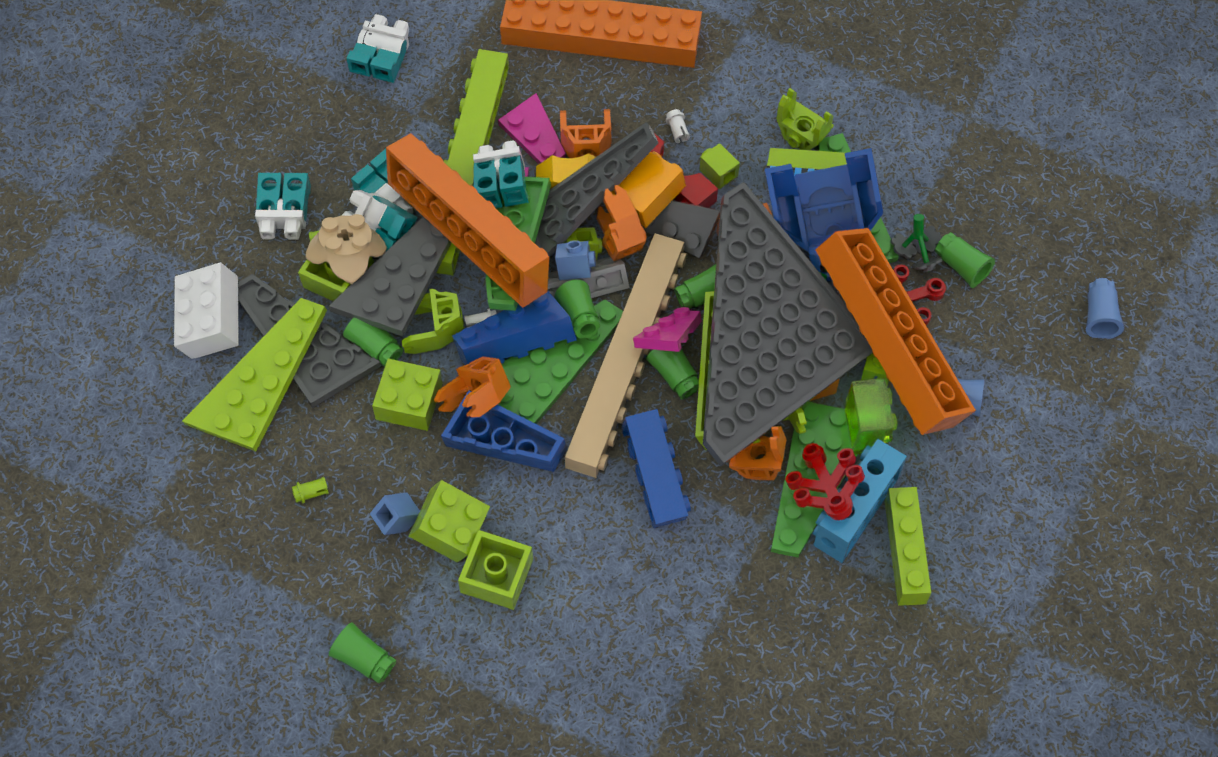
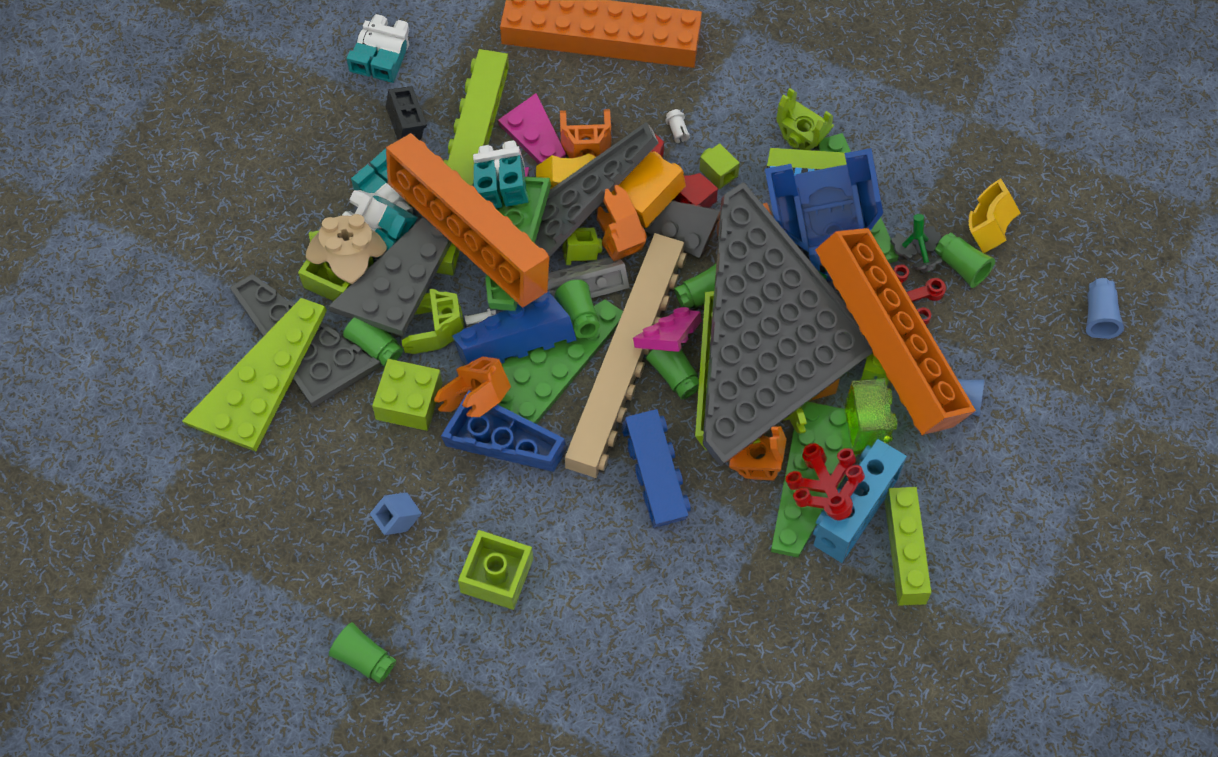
(206, 311): white brick -> none
(282, 204): hips -> none
(309, 490): lime pin -> none
(405, 112): none -> black hinge
(449, 521): lime brick -> none
(574, 260): medium blue brick -> none
(992, 216): none -> yellow brick

